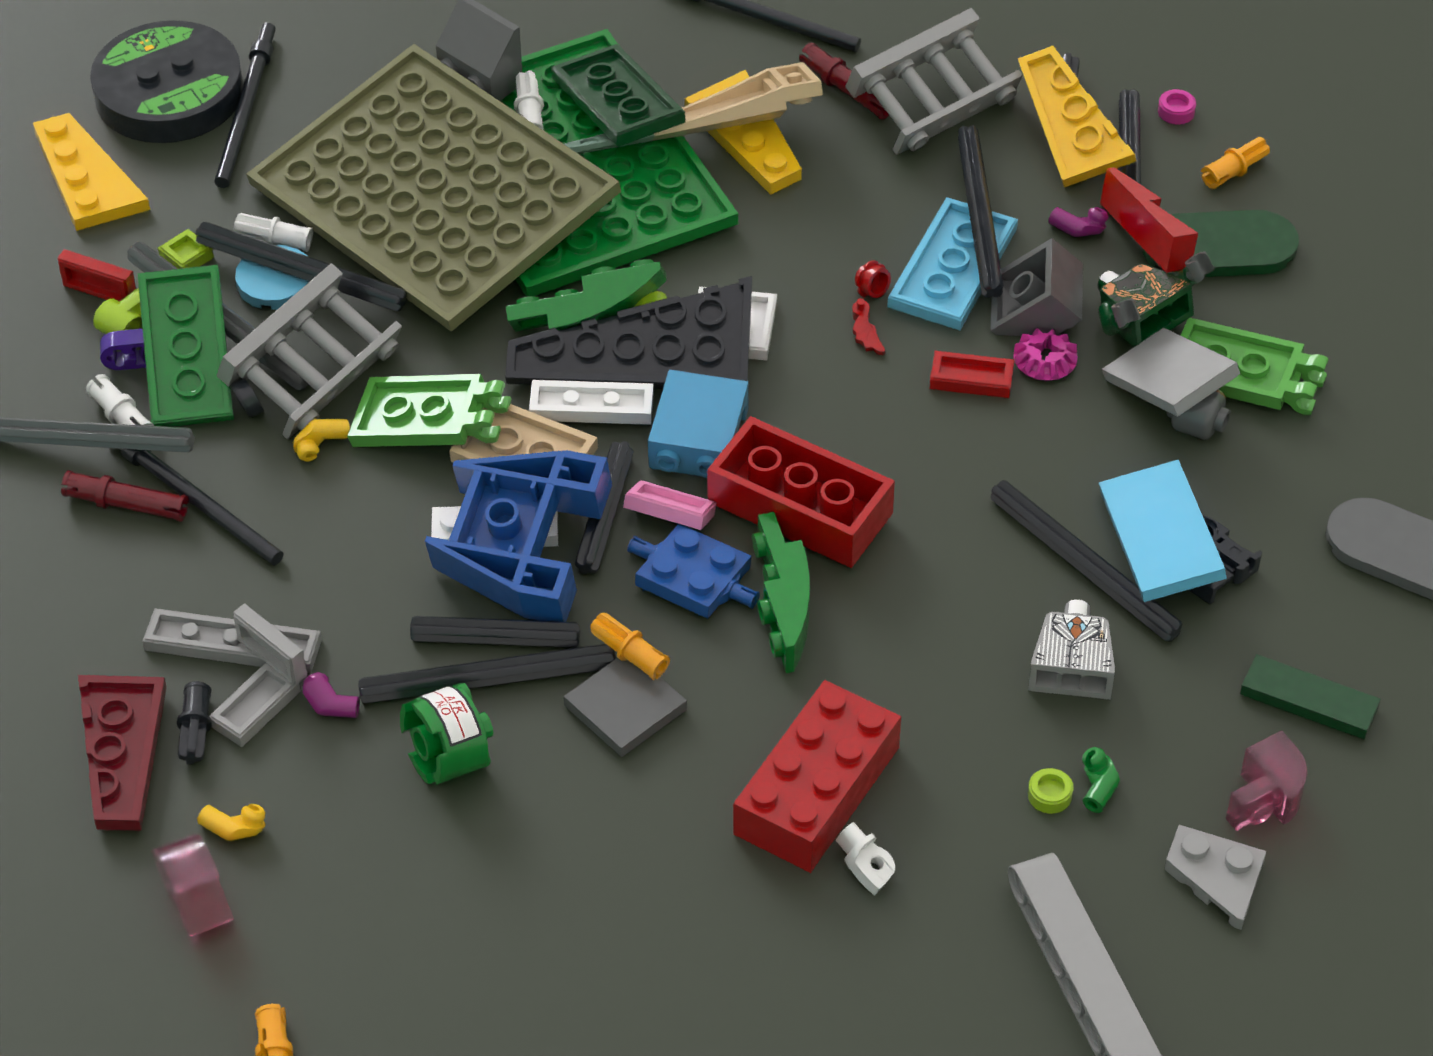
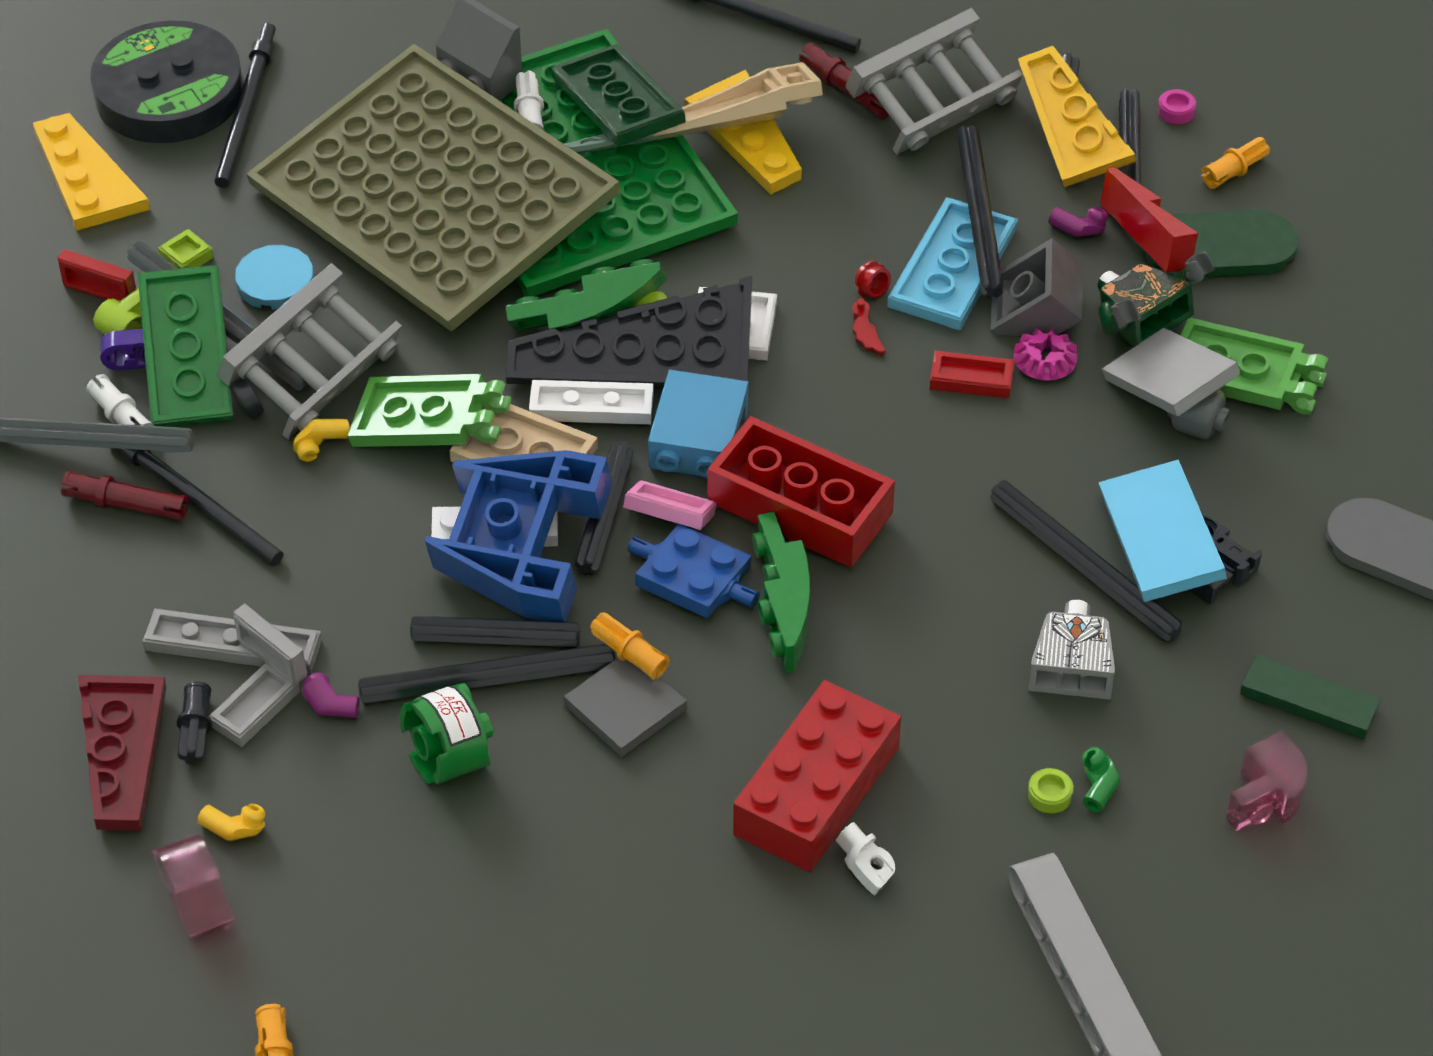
(274, 231): white axle -> none
(298, 265): black axle -> none
(1216, 870): light grey wing -> none

